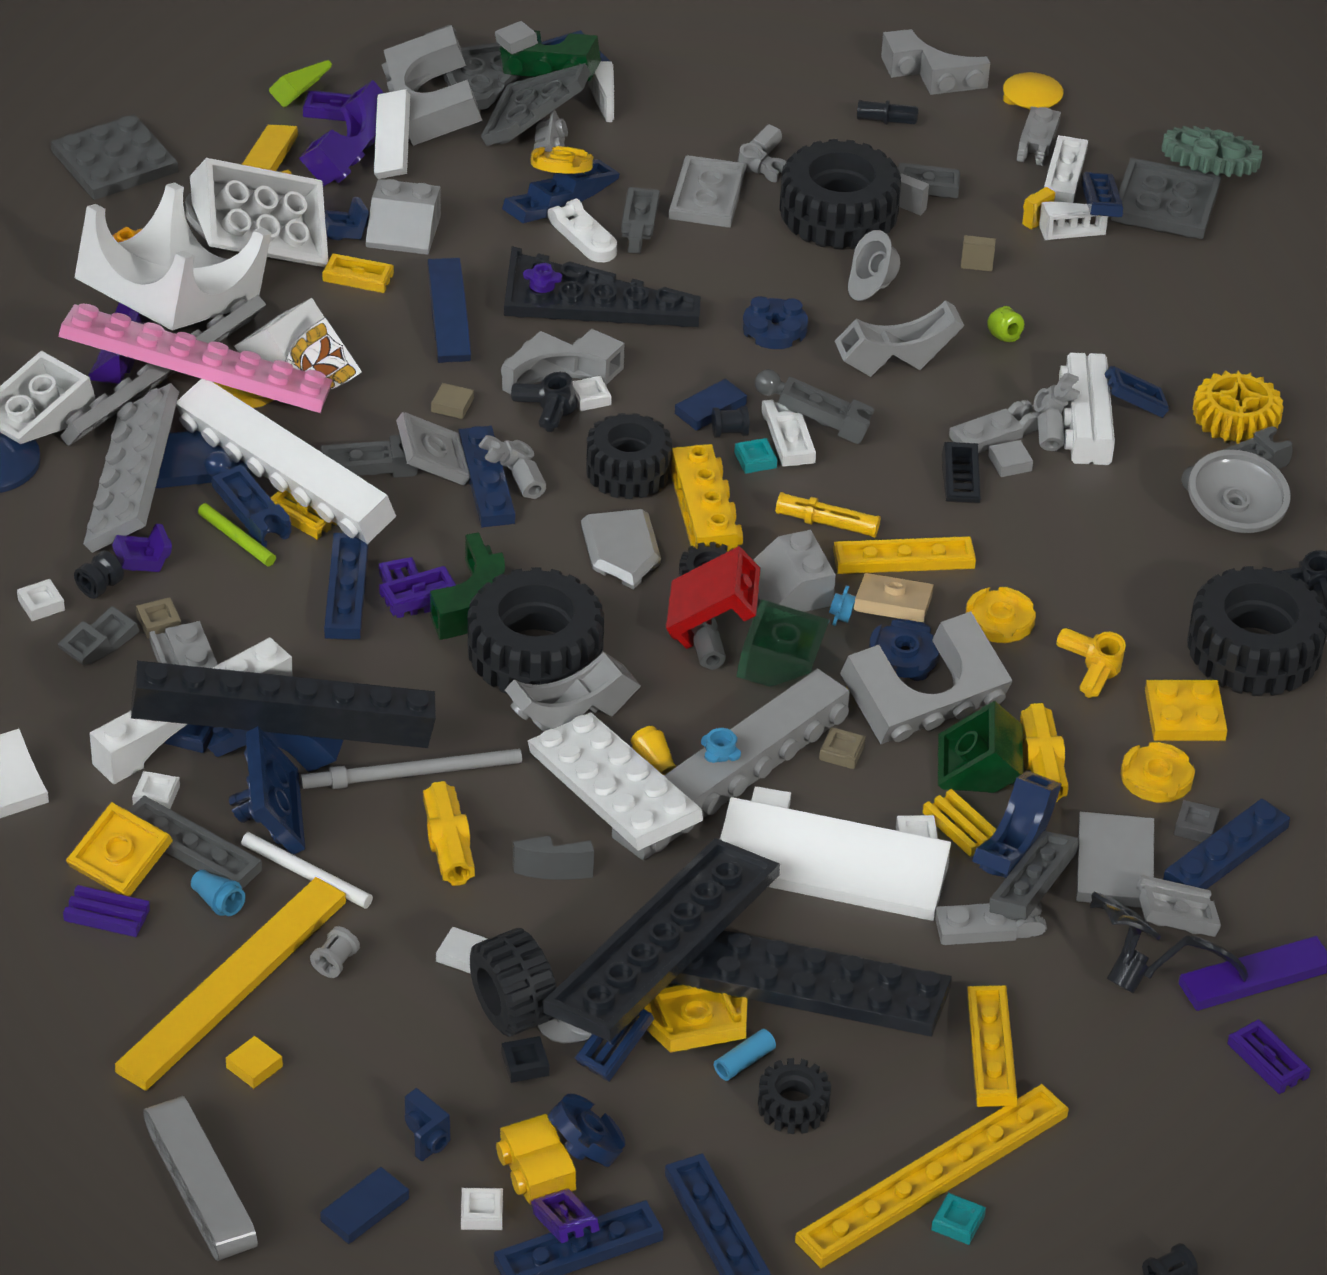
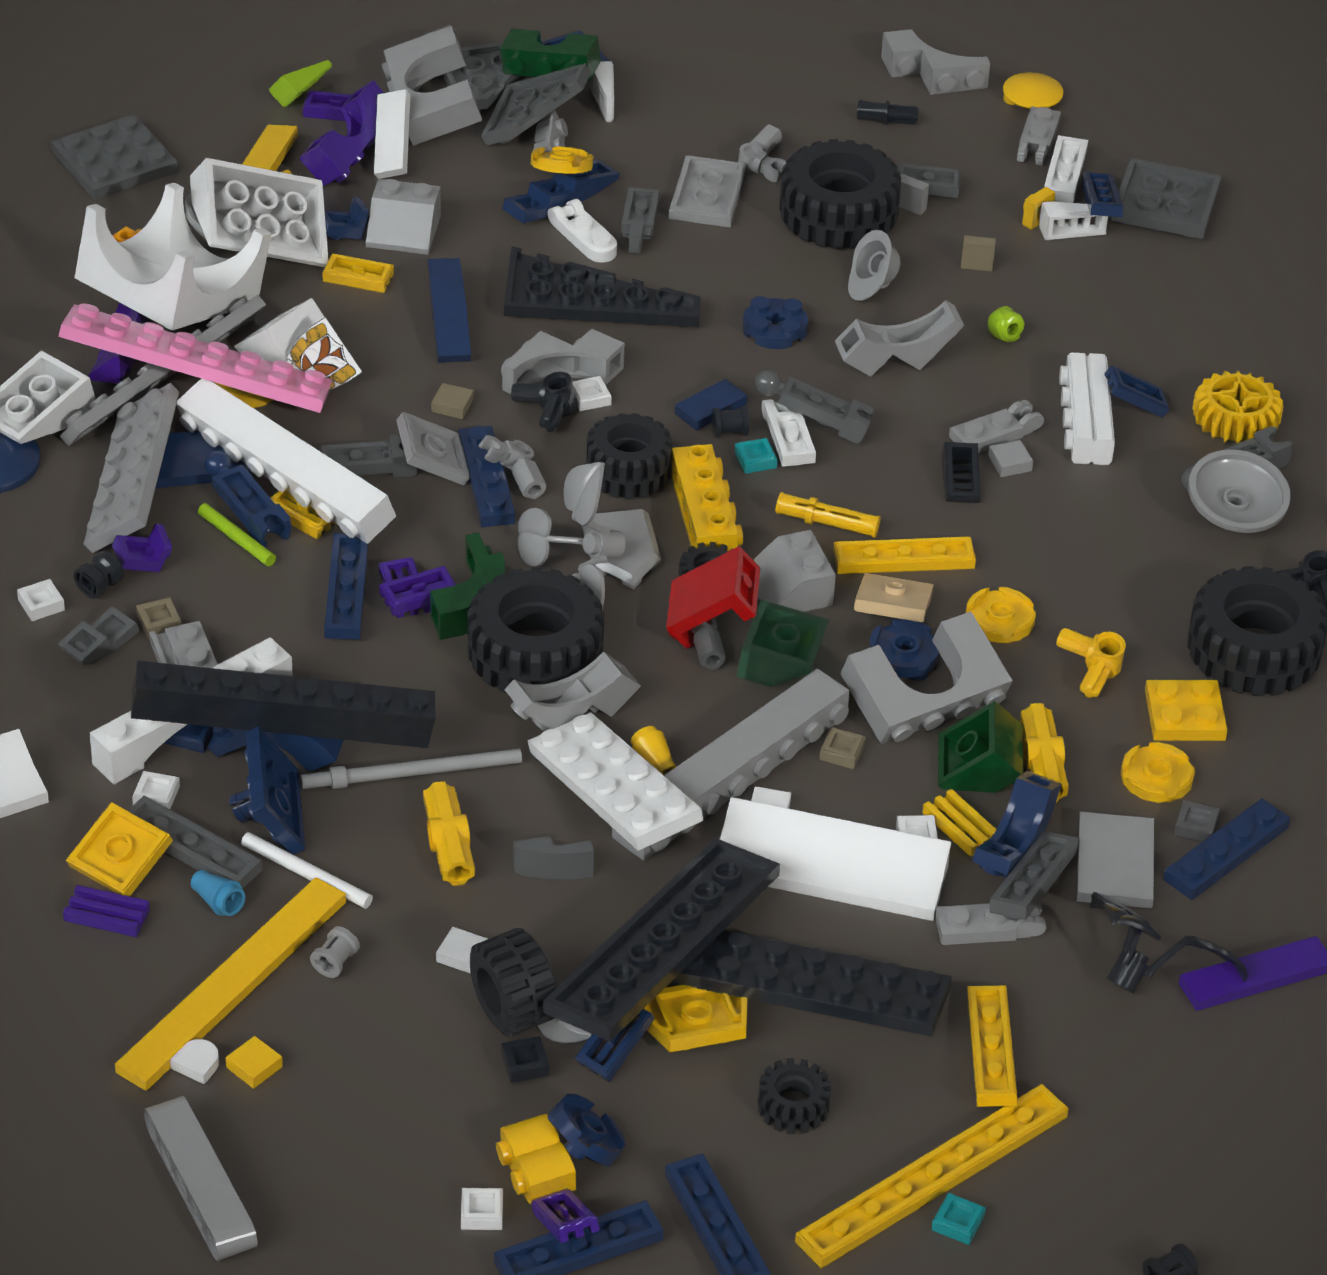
(196, 1060): none -> white tile
(364, 1205): dark blue tile -> none
(427, 1123): dark blue bracket -> none
(516, 37): light grey tile -> none
(542, 277): dark purple plate -> none
(582, 497): none -> light grey plant
(720, 745): dark azure plate -> none
(744, 1054): dark azure axle -> none
(842, 606): dark azure plate -> none
(1050, 404): light grey bar -> none
(1178, 906): light grey plate -> none
(1211, 151): sand green gear -> none
(1263, 1058): dark purple tile -> none

